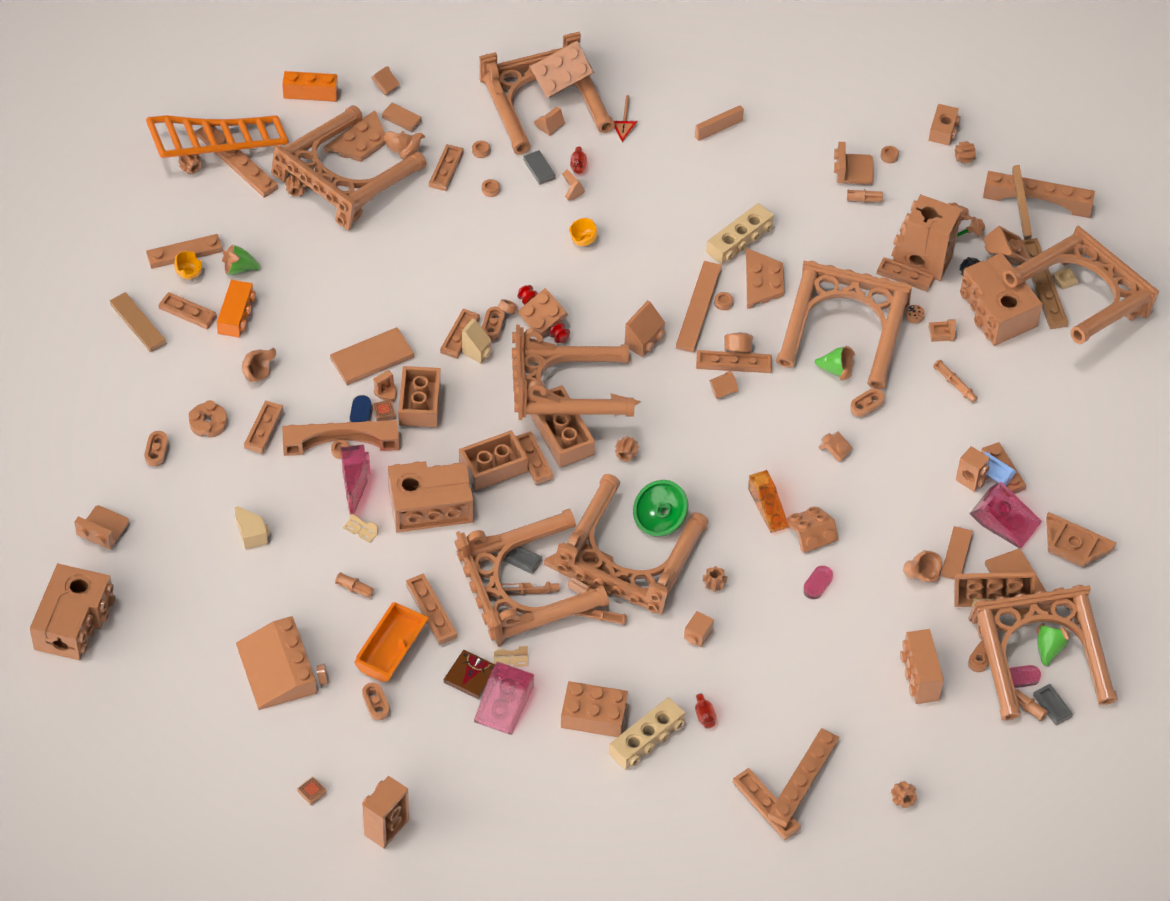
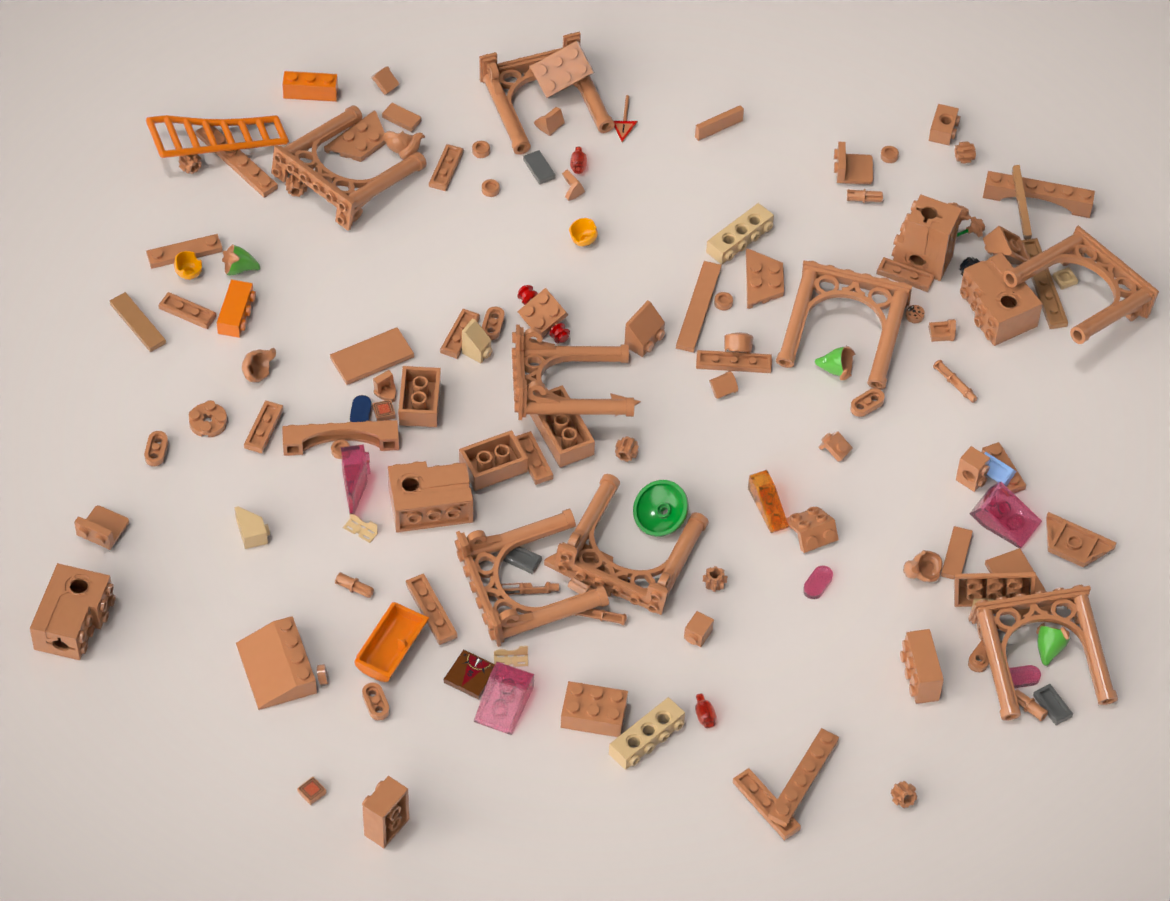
(508, 306): nougat tile -> none

